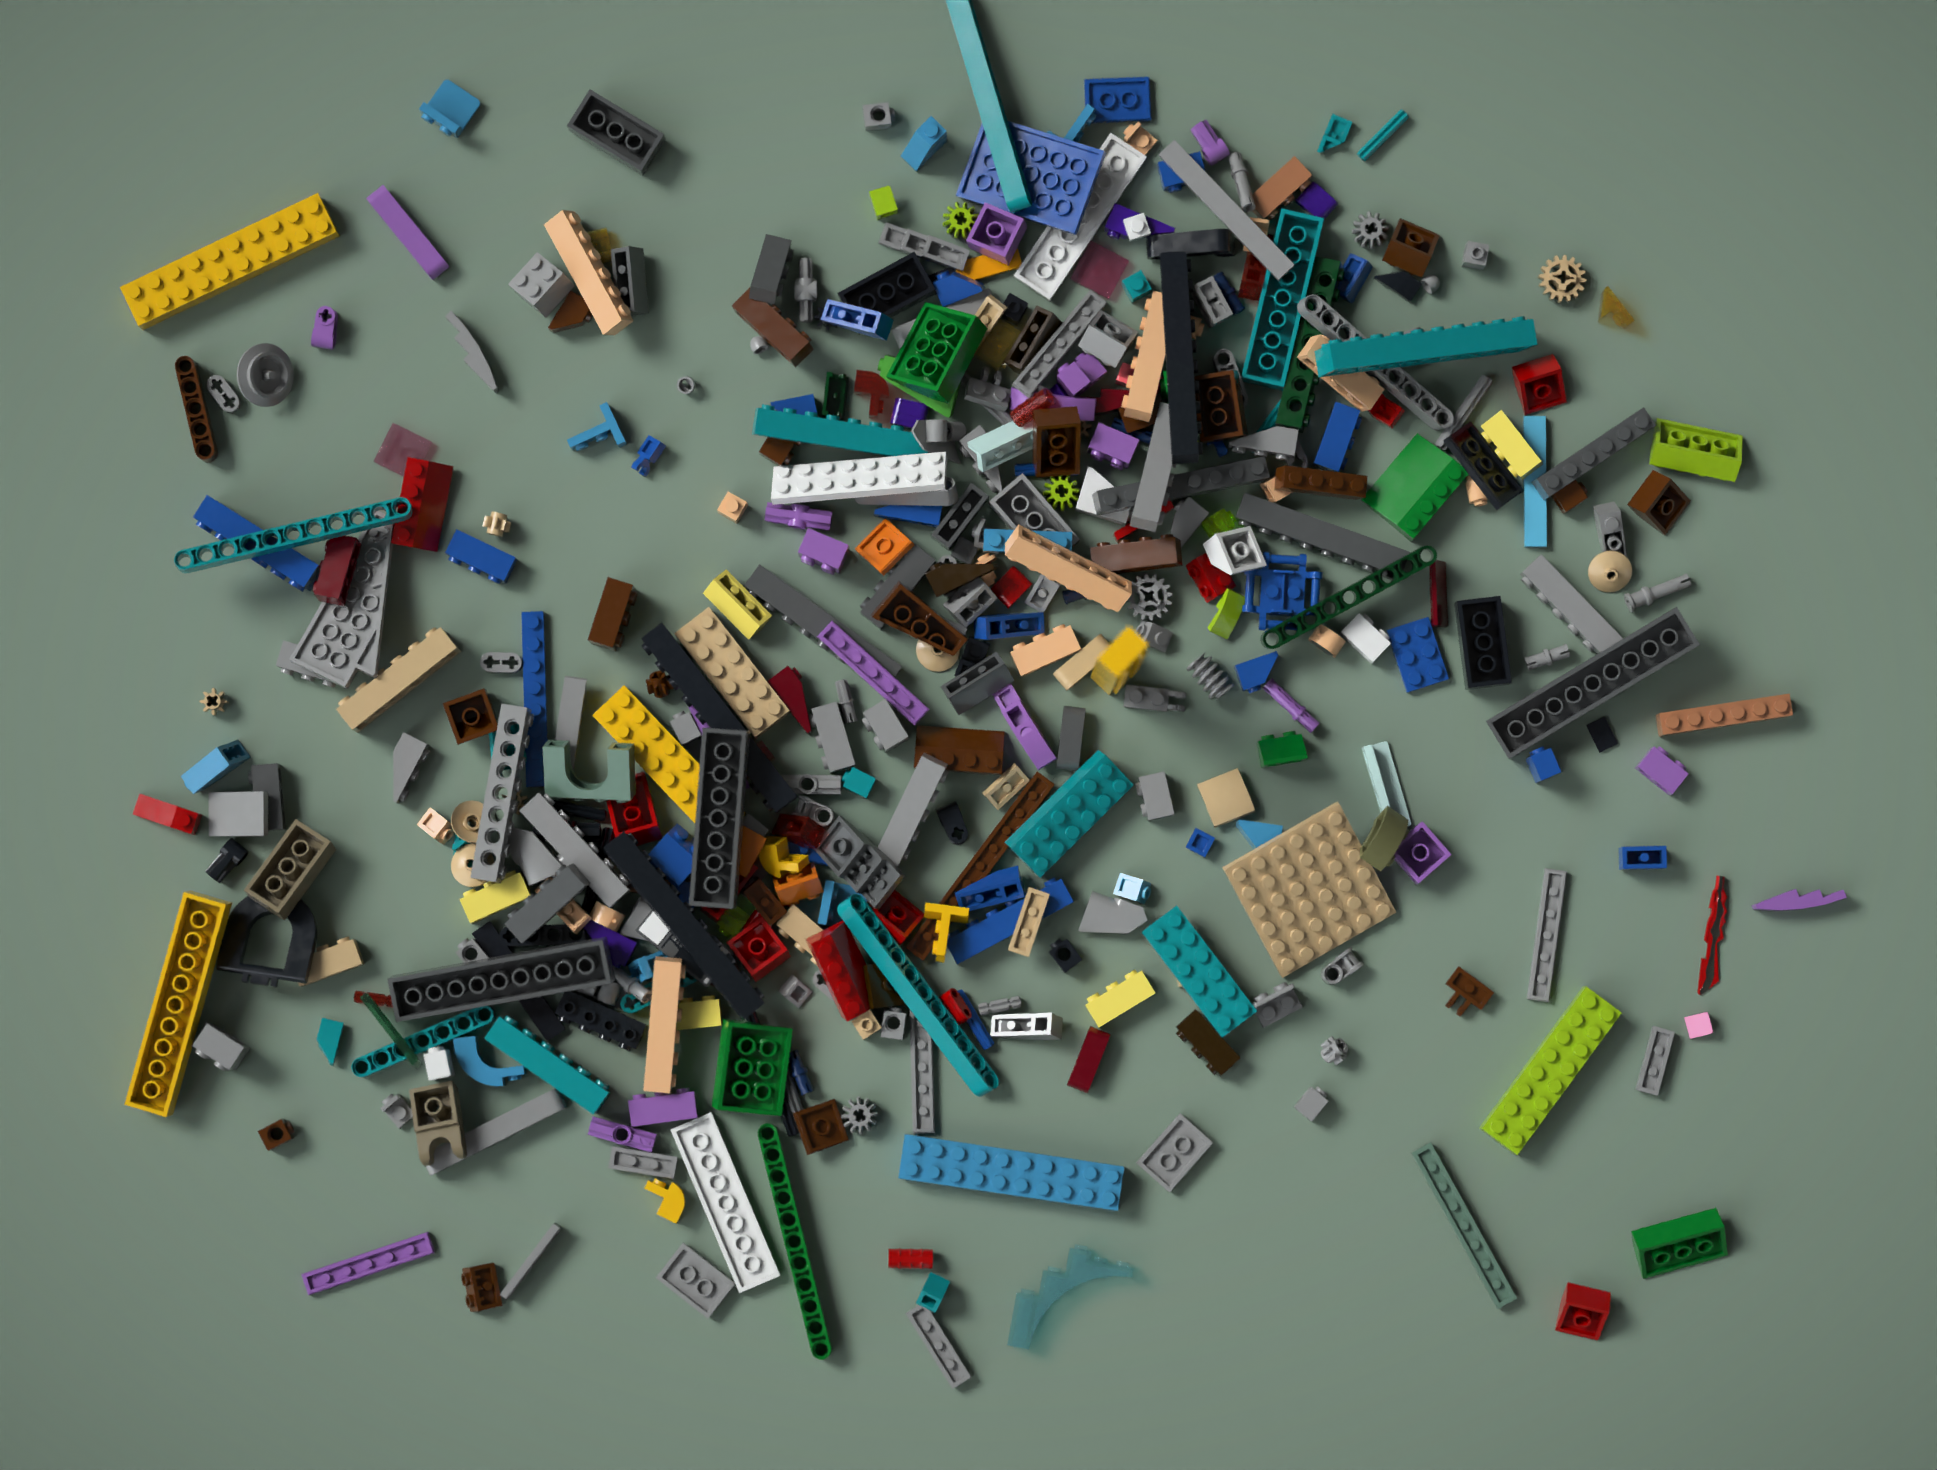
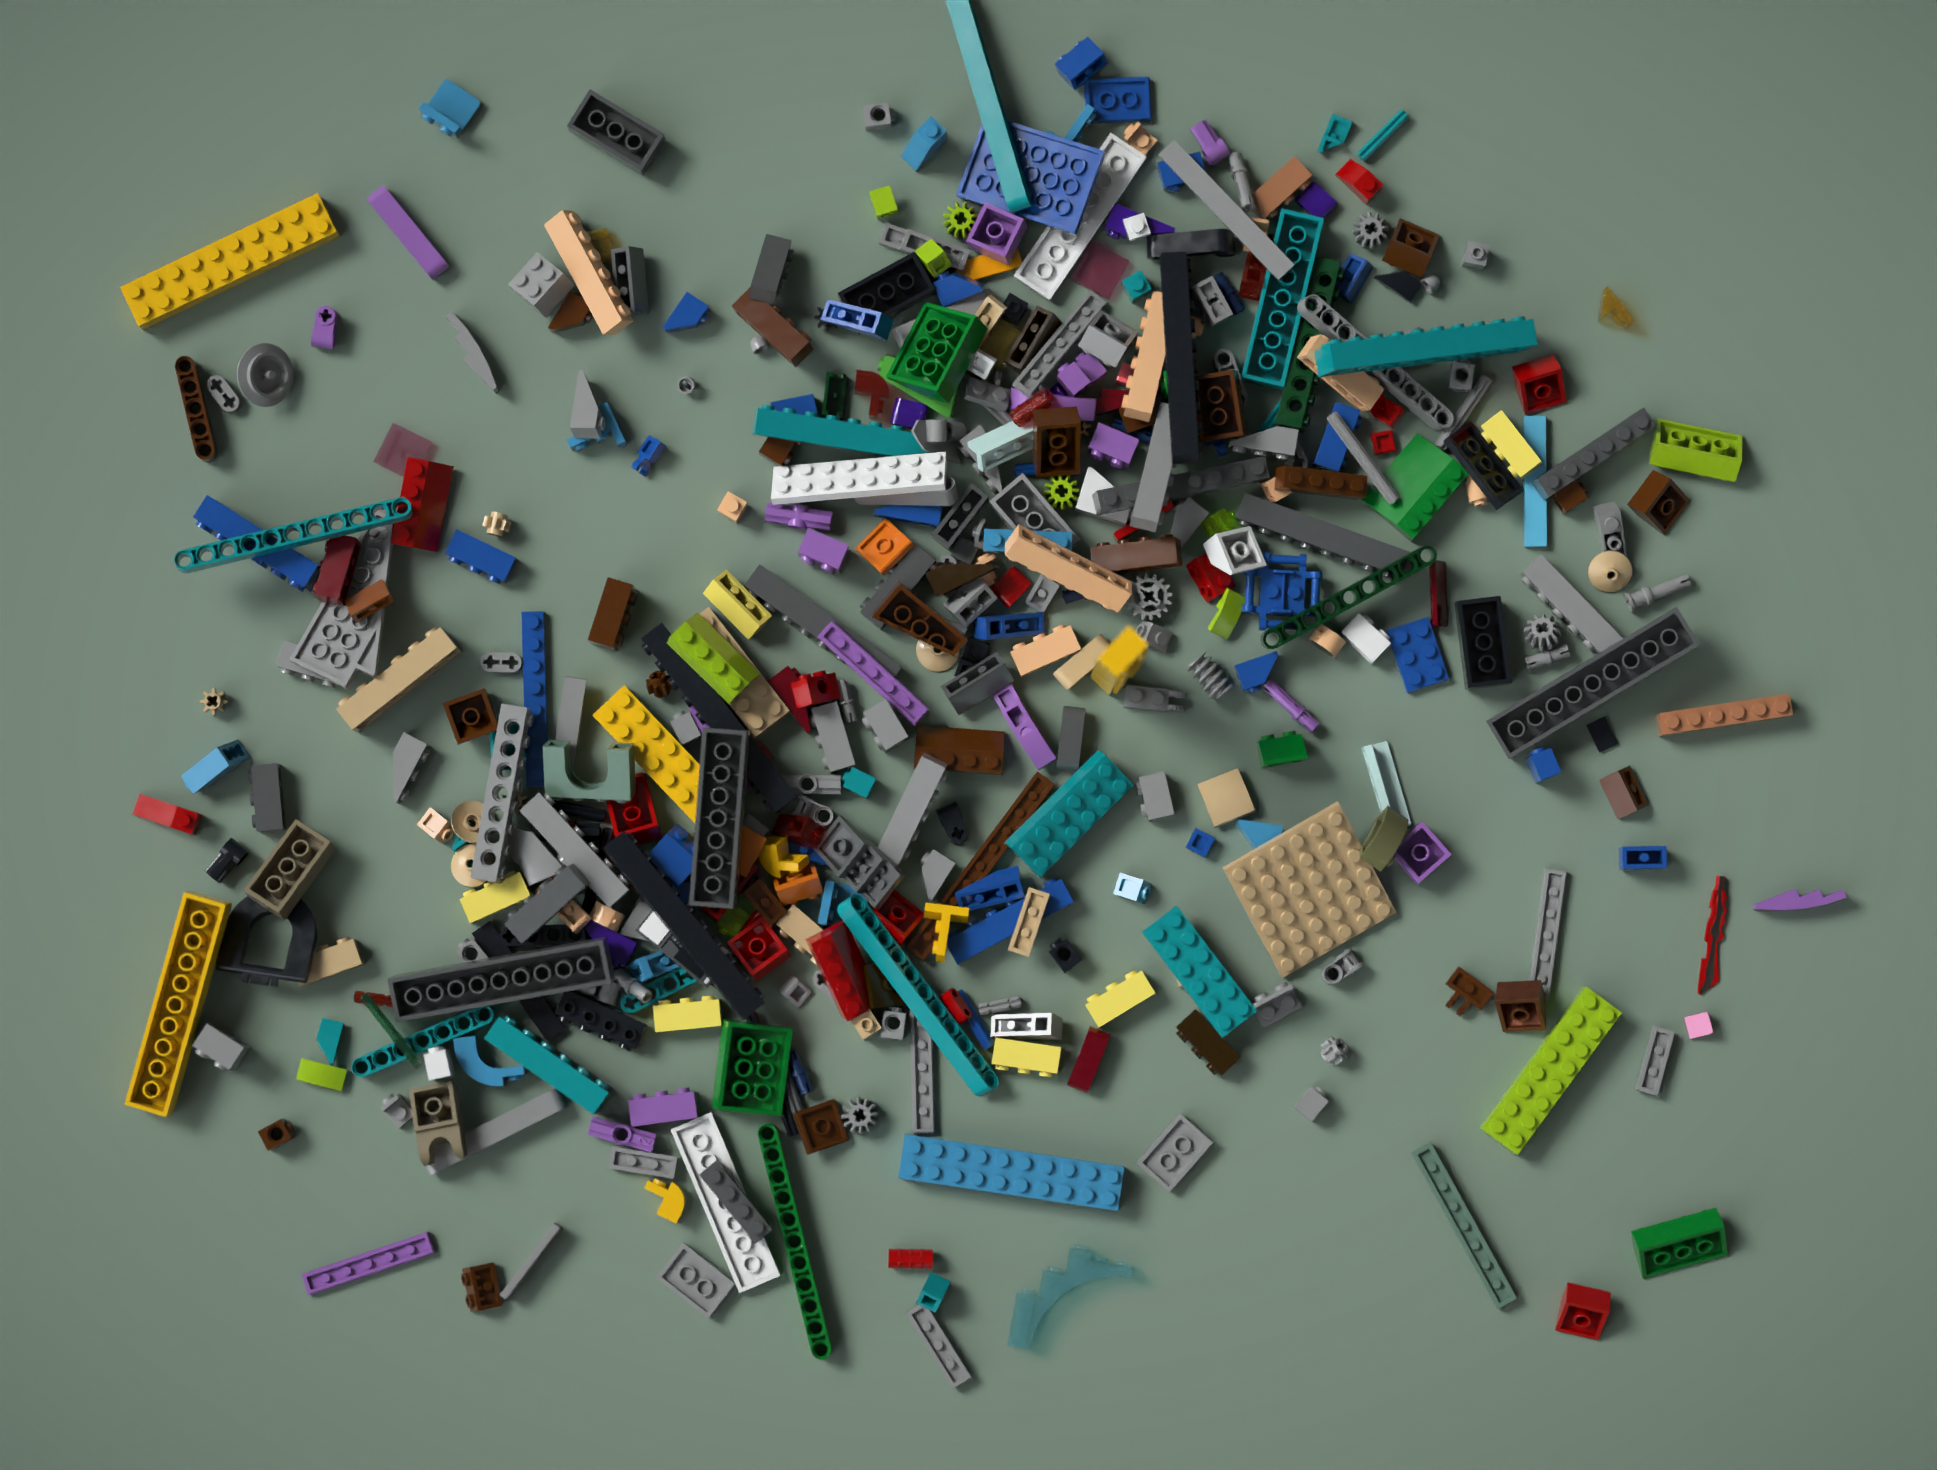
(238, 813): light grey tile -> none
(321, 1074): none -> lime slope
(369, 601): none -> dark orange panel
(586, 416): none -> light grey slope
(663, 1023): light nougat brick -> none
(687, 314): none -> blue slope
(712, 657): none -> lime slope
(736, 1201): none -> dark grey brick
(805, 290): light grey axle -> none
(815, 689): none -> red brick
(933, 258): none -> lime panel
(935, 871): none -> light grey slope
(981, 364): none -> white plate
(1006, 786): tan plate -> none
(1026, 1056): none -> light yellow brick
(1081, 63): none -> blue brick
(1111, 915): light grey panel -> none
(1359, 180): none -> red slope
(1362, 458): none -> light grey axle
(1383, 442): none -> red tile
(1460, 386): none -> light grey brick
(1521, 1005): none -> copper slope
(1542, 632): none -> light grey gear
(1572, 279): tan gear -> none
(1623, 792): none -> reddish brown panel
(1662, 770): medium lavender brick -> none

